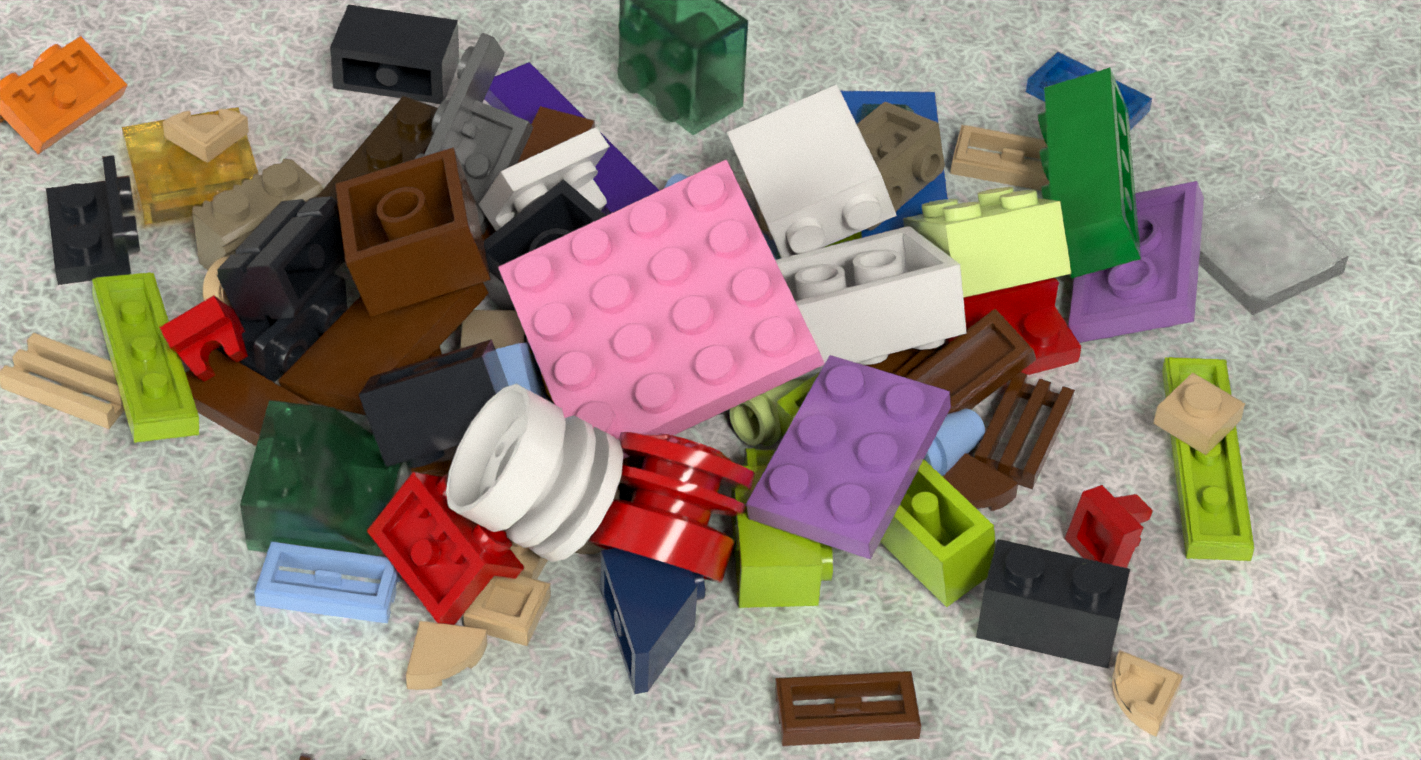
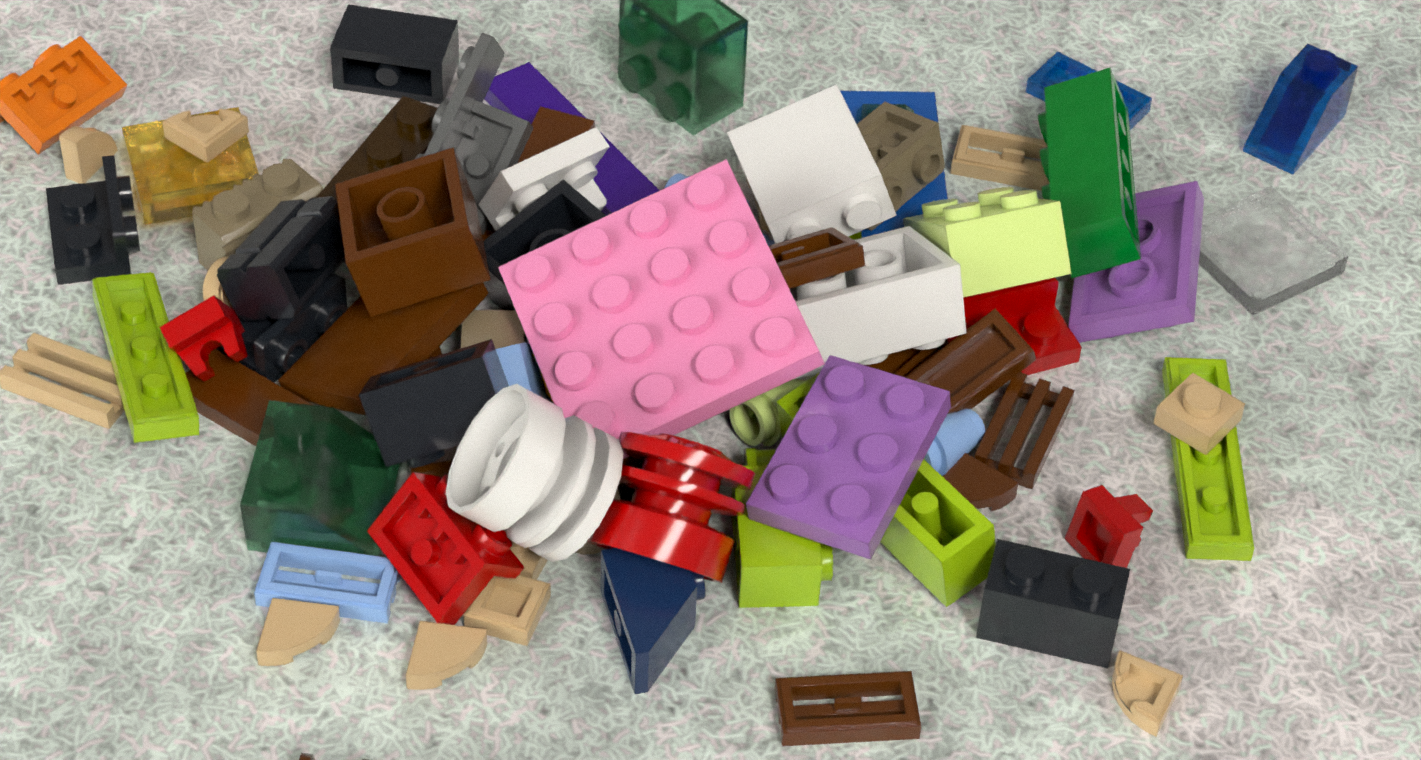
(83, 152): none -> tan tile
(293, 629): none -> tan tile
(817, 256): none -> reddish brown tile
(1302, 108): none -> clear blue slope

